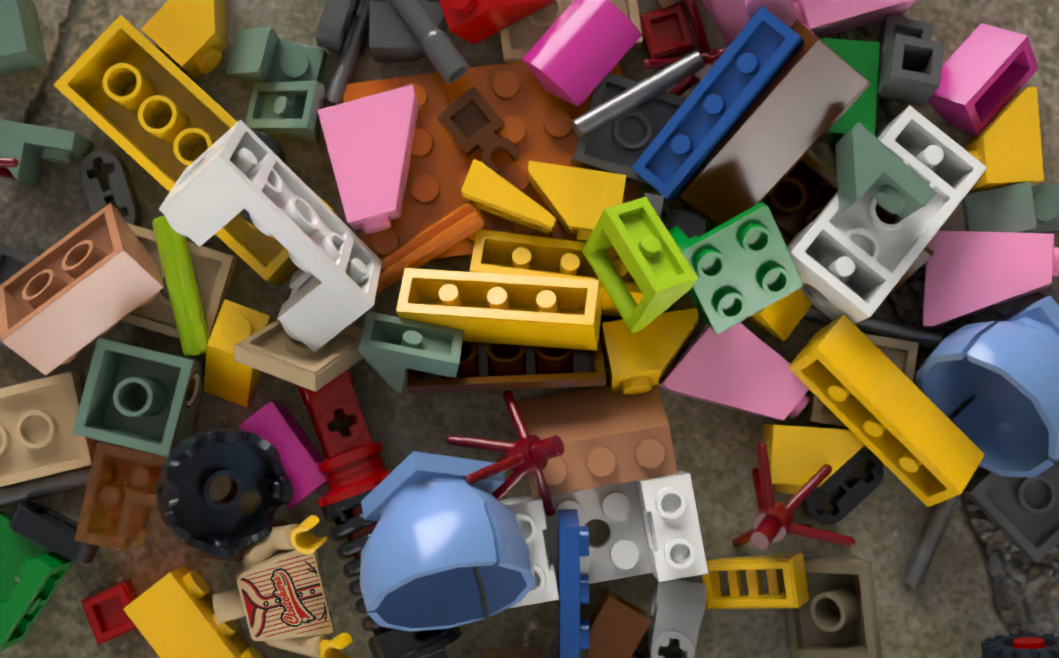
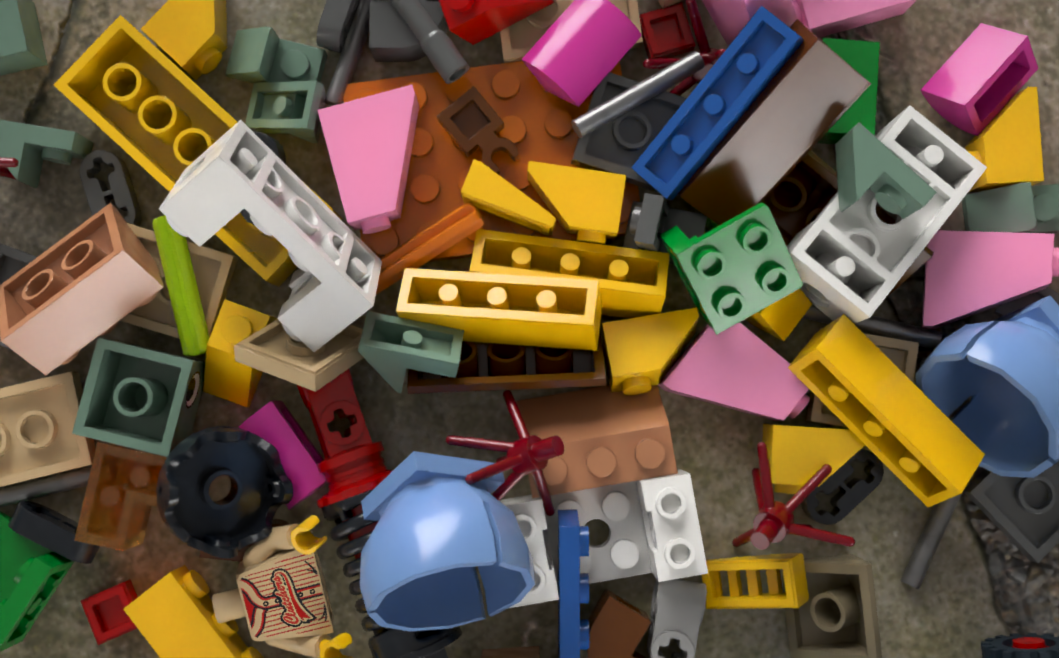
(648, 255): lime tile -> none
(908, 61): dark grey brick -> none

